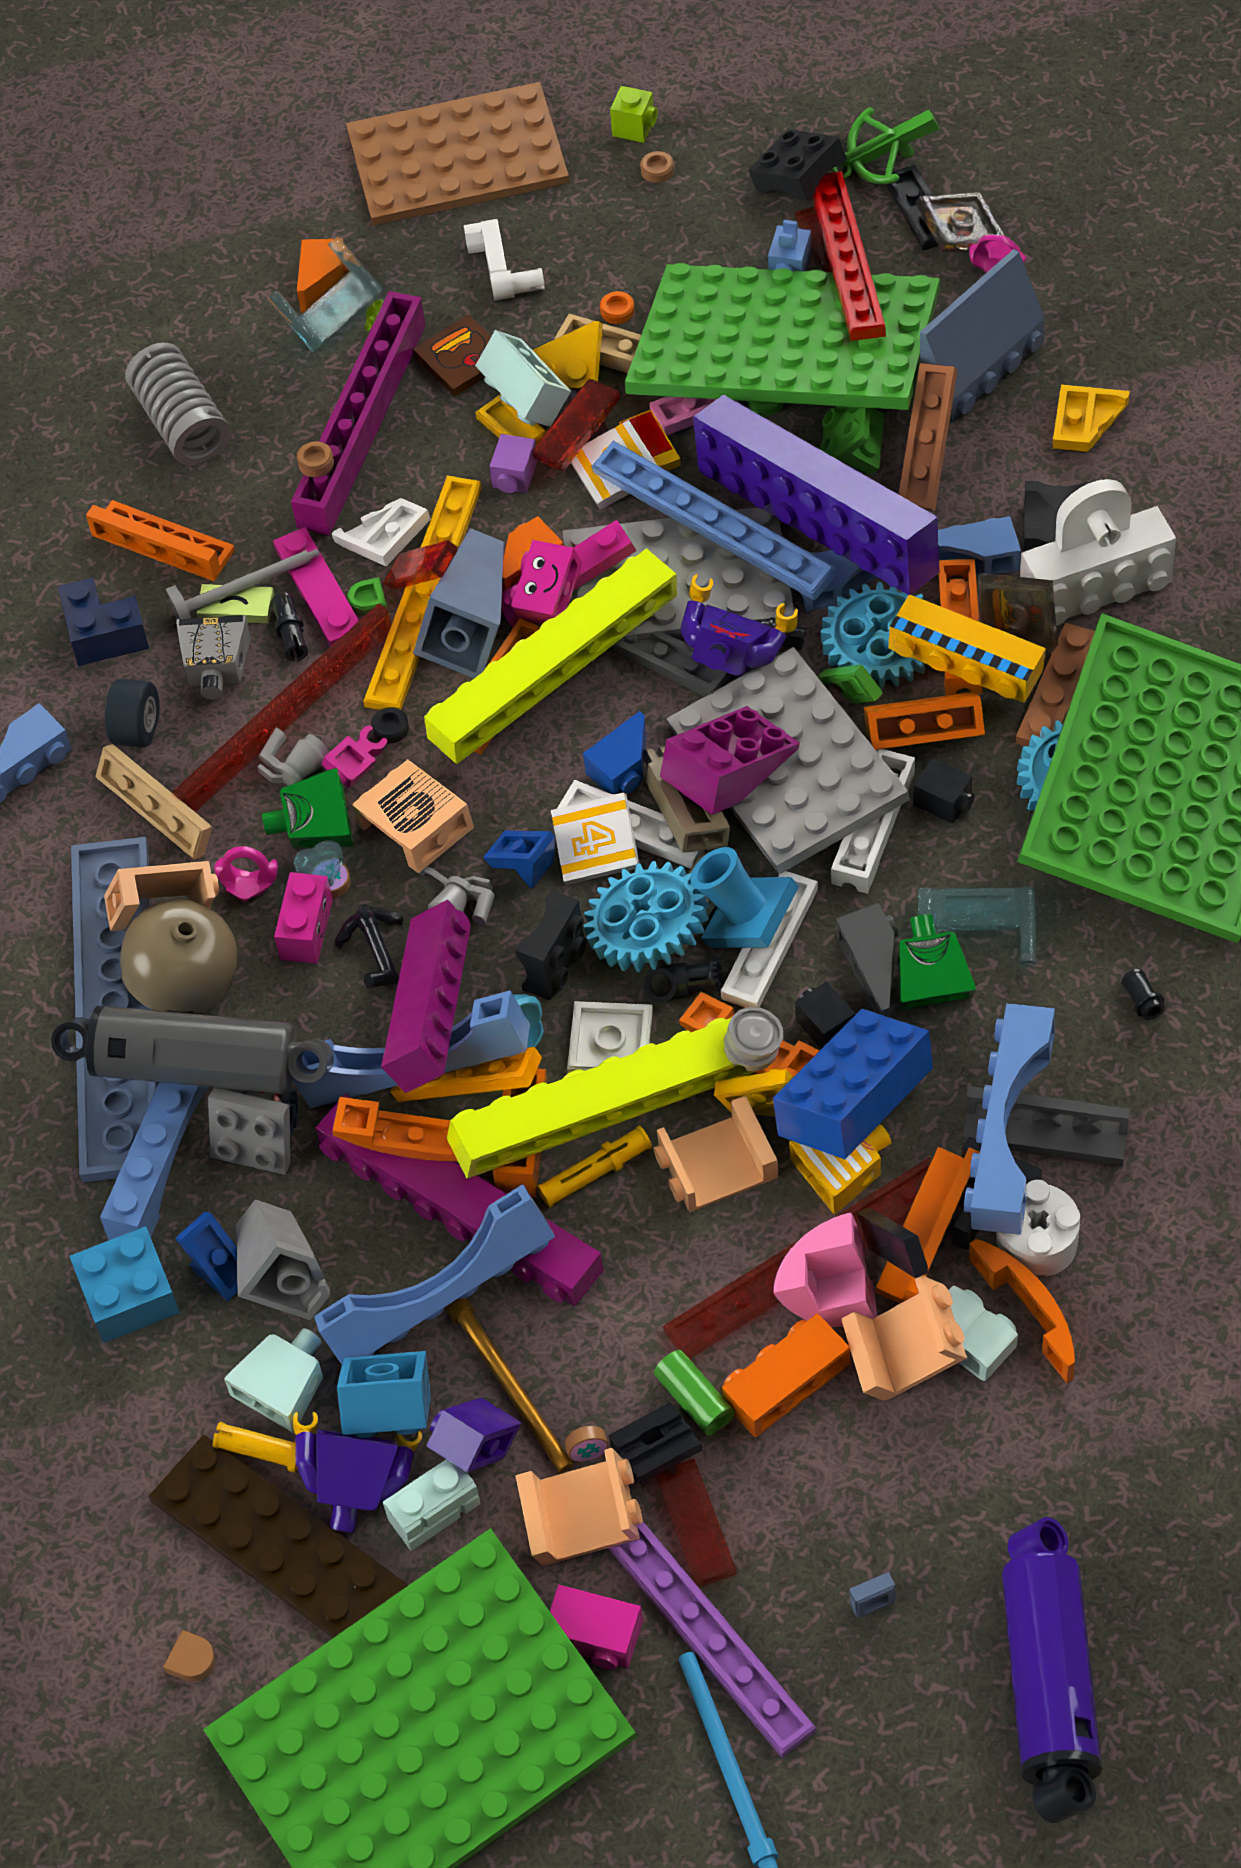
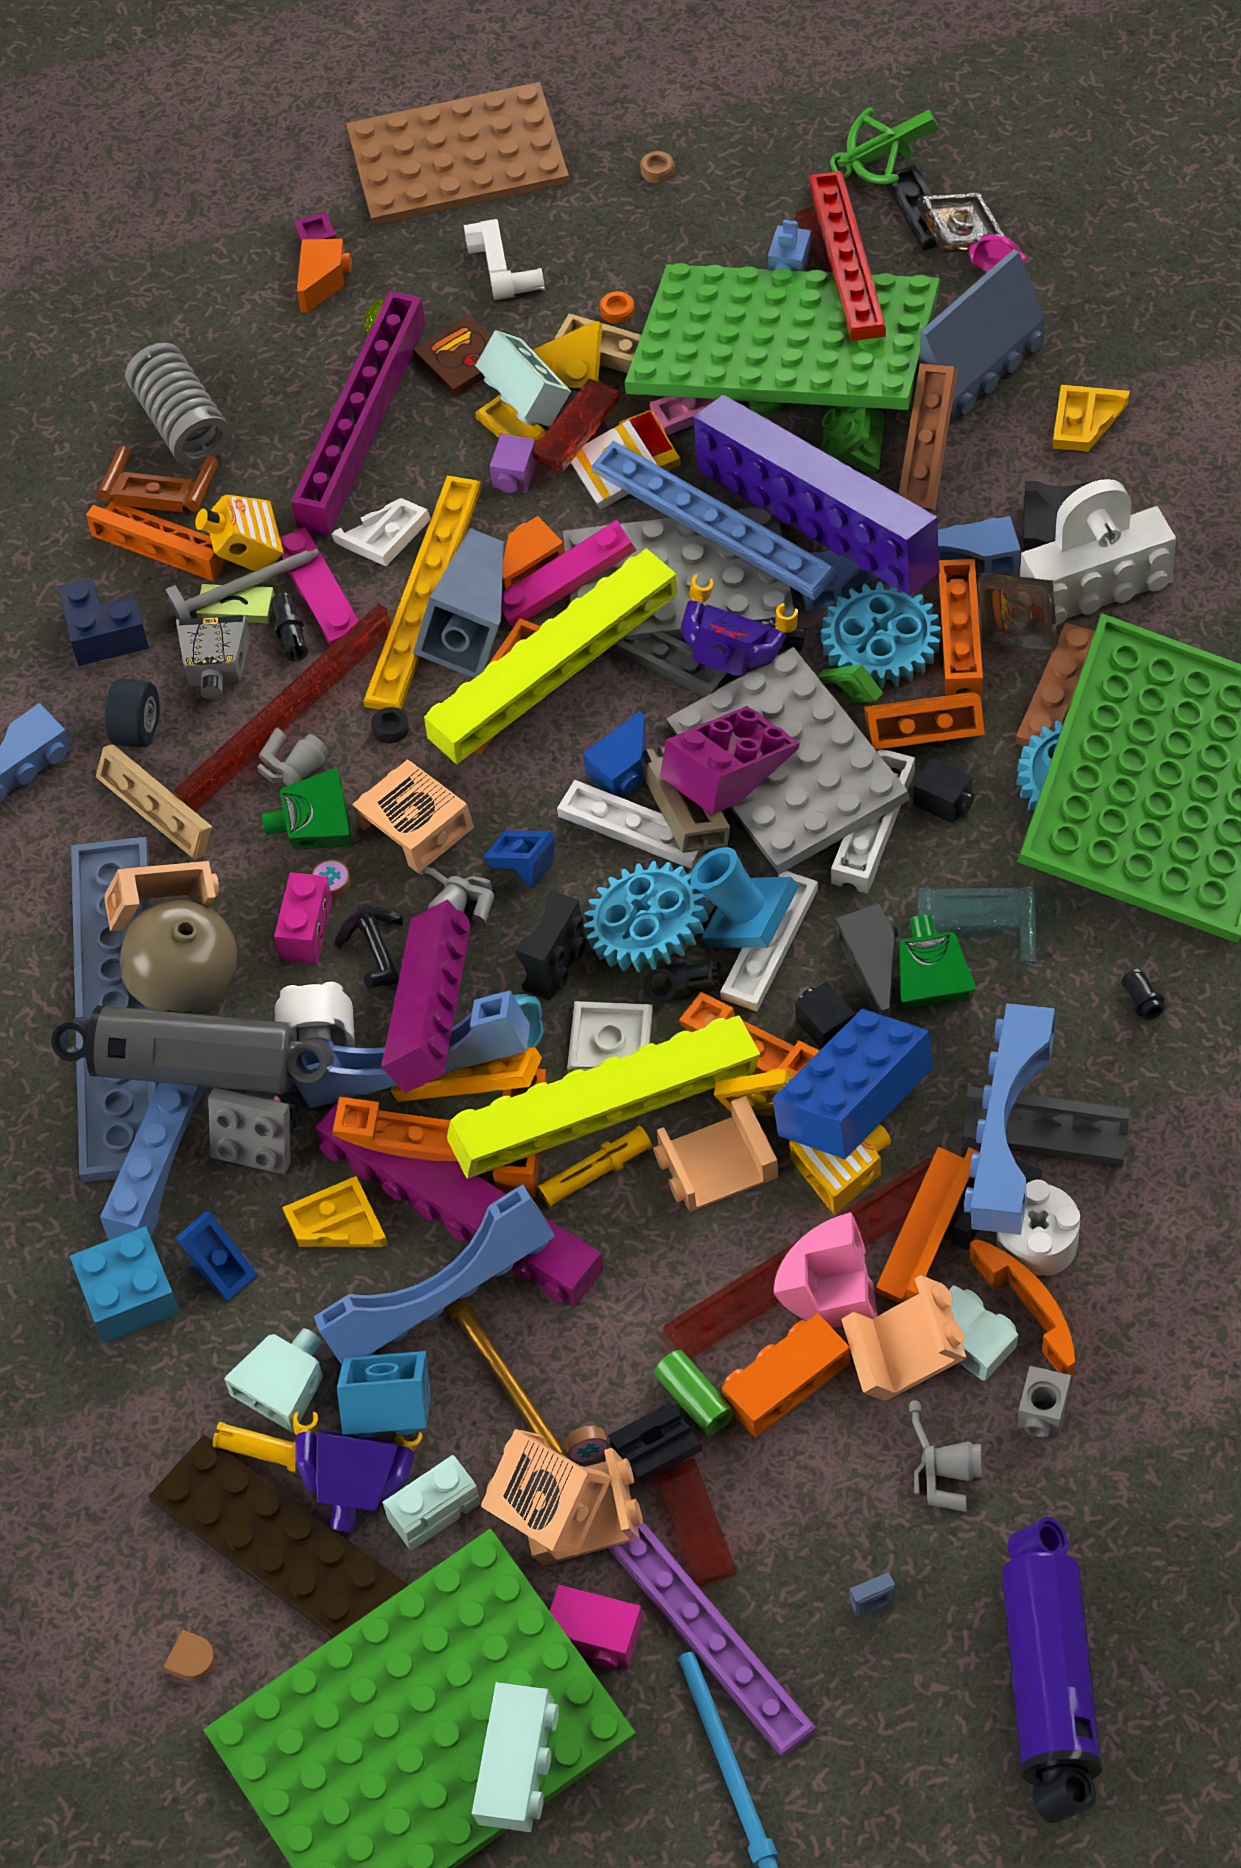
(152, 490): none -> dark orange plate
(240, 882): dark pink piece -> none
(242, 531): none -> yellow torso
(277, 1262): light grey slope -> none
(314, 227): none -> magenta plate
(315, 459): medium nougat tile -> none
(317, 1012): none -> white brick
(322, 860): clear light blue tile -> none
(335, 305): clear light blue plate -> none
(335, 1218): none -> yellow wing
(354, 758): dark pink plate -> none
(366, 595): bright green tile -> none
(420, 565): clear red tile -> none
(472, 1434): dark purple brick -> none
(515, 1757): none -> light aqua brick
(545, 582): dark pink brick -> none
(545, 1493): none -> light nougat panel
(595, 838): white tile -> none
(633, 114): lime brick -> none
(753, 1038): light grey wheel -> none
(797, 163): black brick -> none
(893, 1242): black tile -> none
(955, 1461): none -> light grey piece
(966, 648): yellow brick -> none
(1047, 1387): none -> light grey brick

